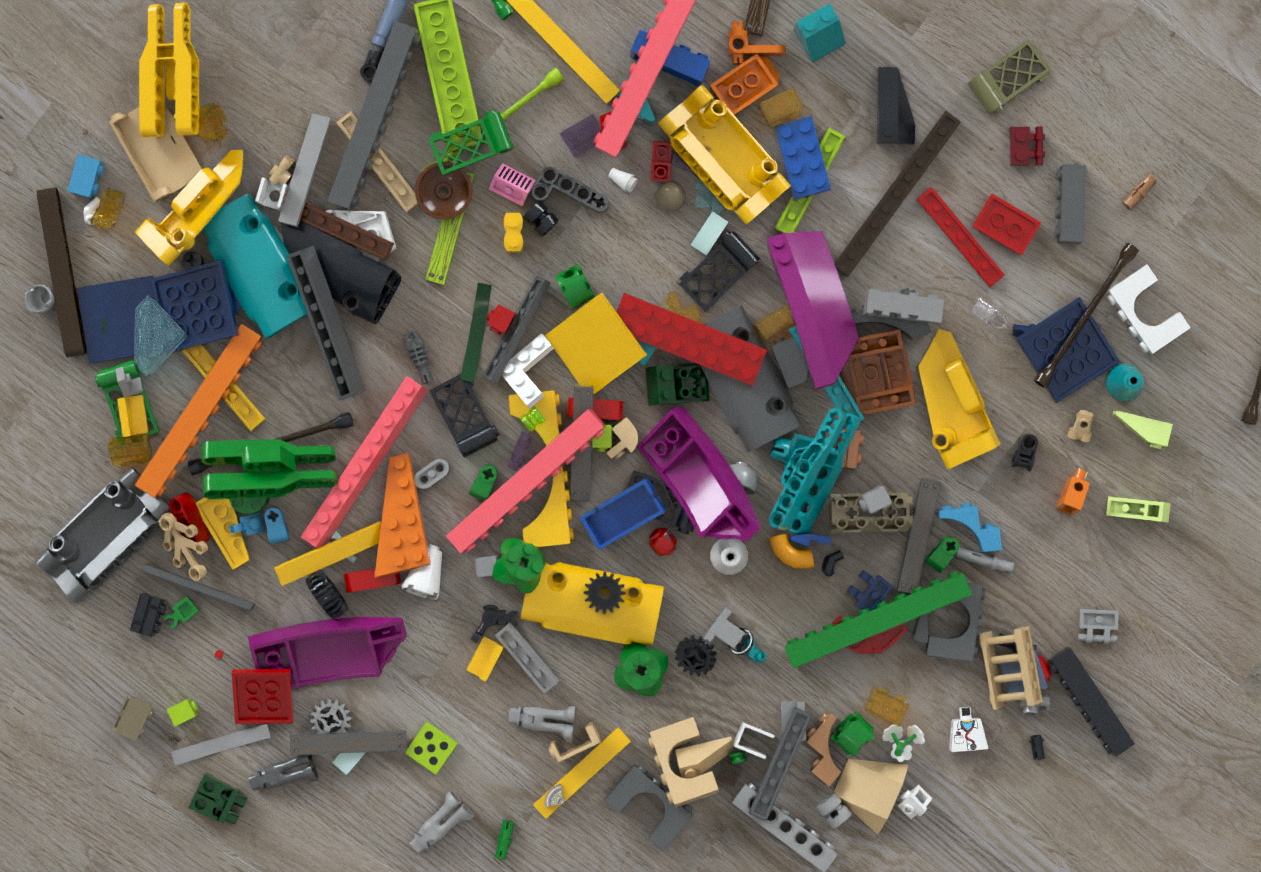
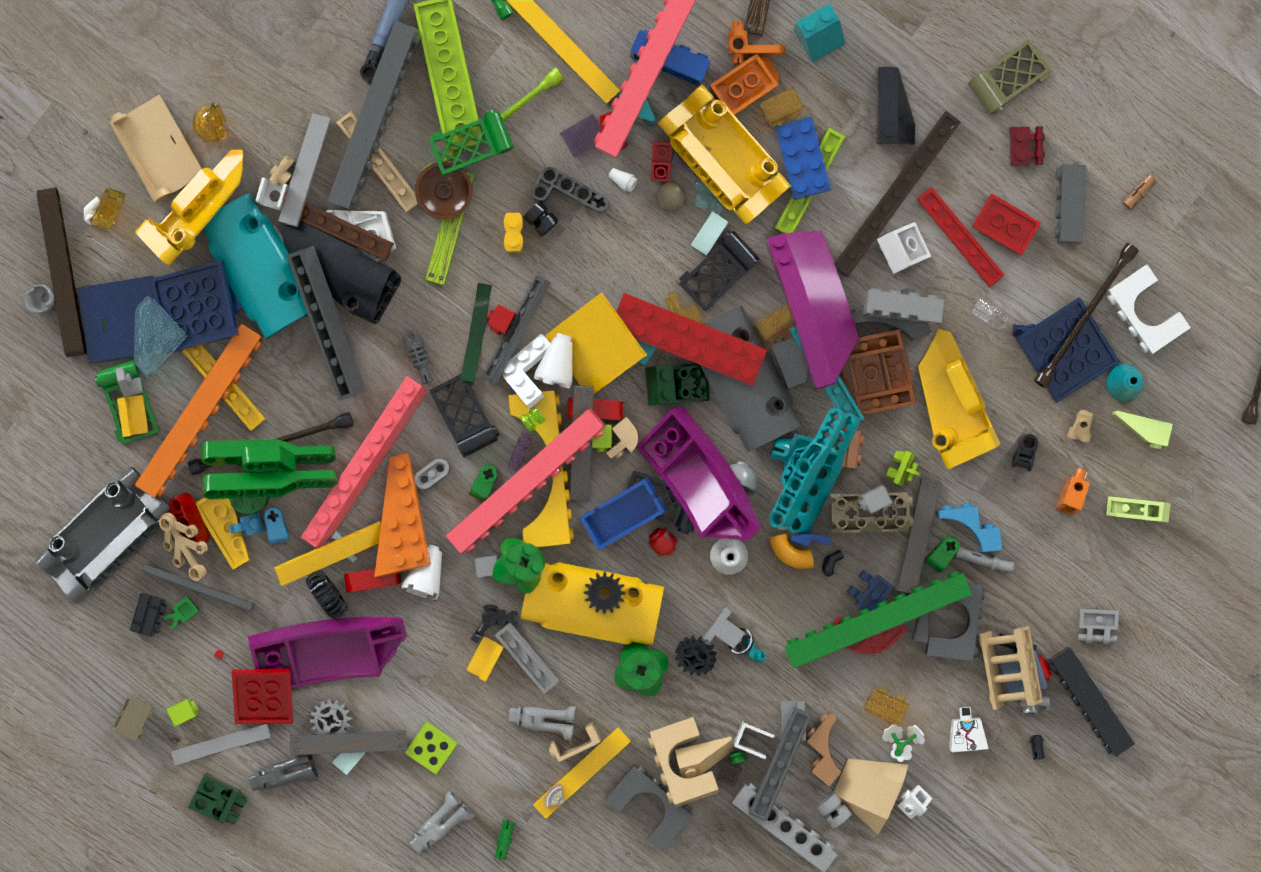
(86, 177): dark azure brick -> none
(130, 449): clear yellow brick -> none
(181, 75): yellow beam -> none
(196, 260): black wheel -> none
(511, 184): bright pink panel -> none
(557, 362): none -> white cone
(575, 286): green brick -> none
(853, 733): green brick -> none
(904, 247): none -> white slope
(906, 460): none -> lime hips

